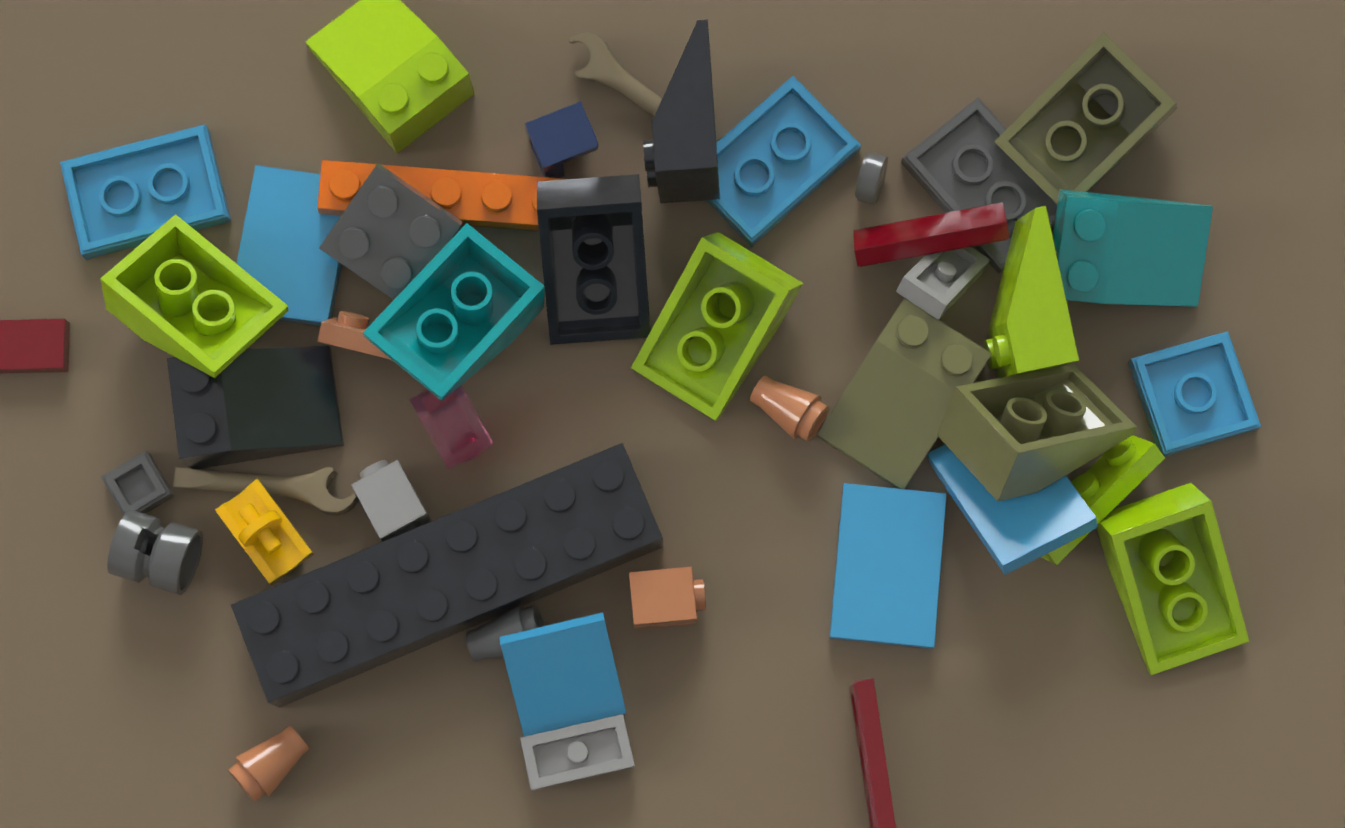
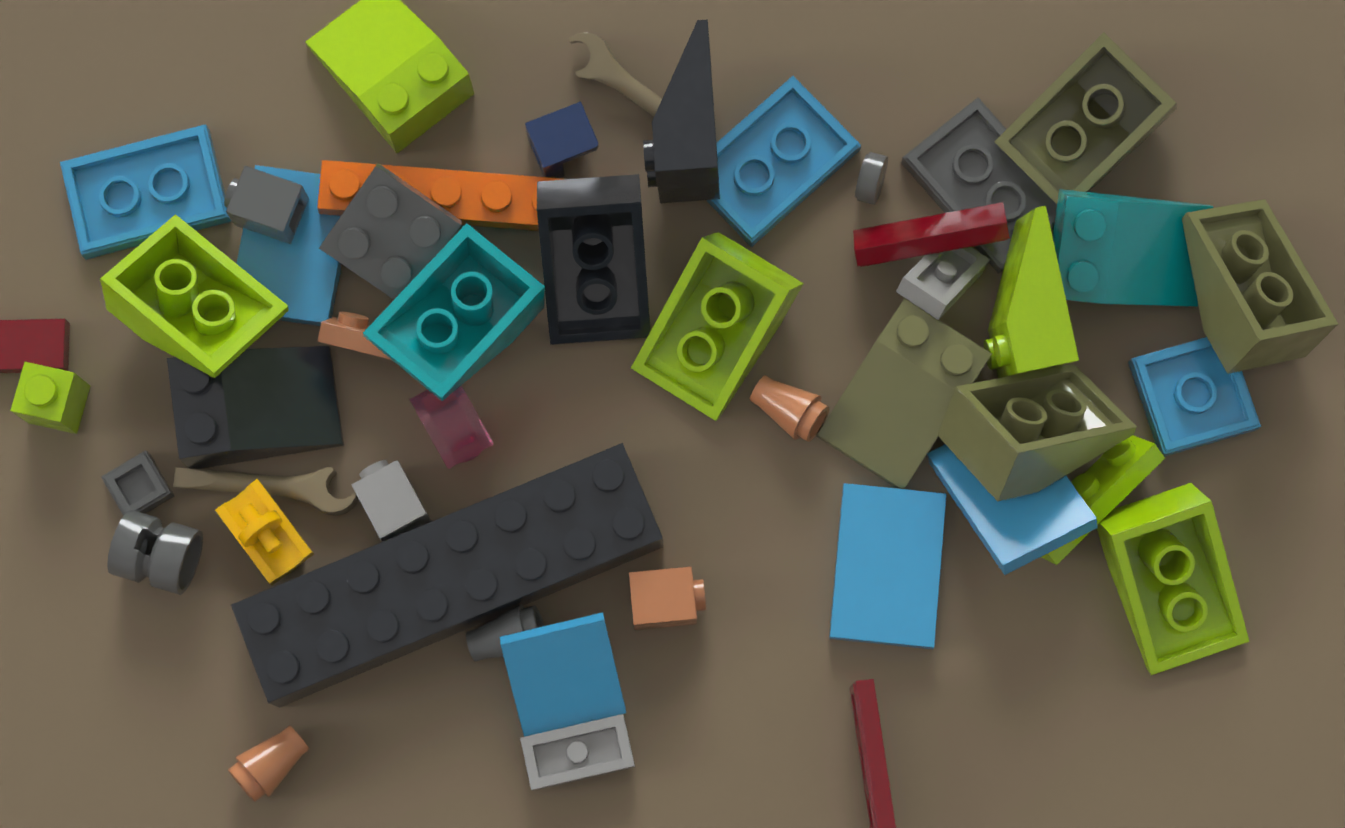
(50, 397): none -> lime brick
(266, 204): none -> dark grey brick
(1253, 287): none -> olive slope

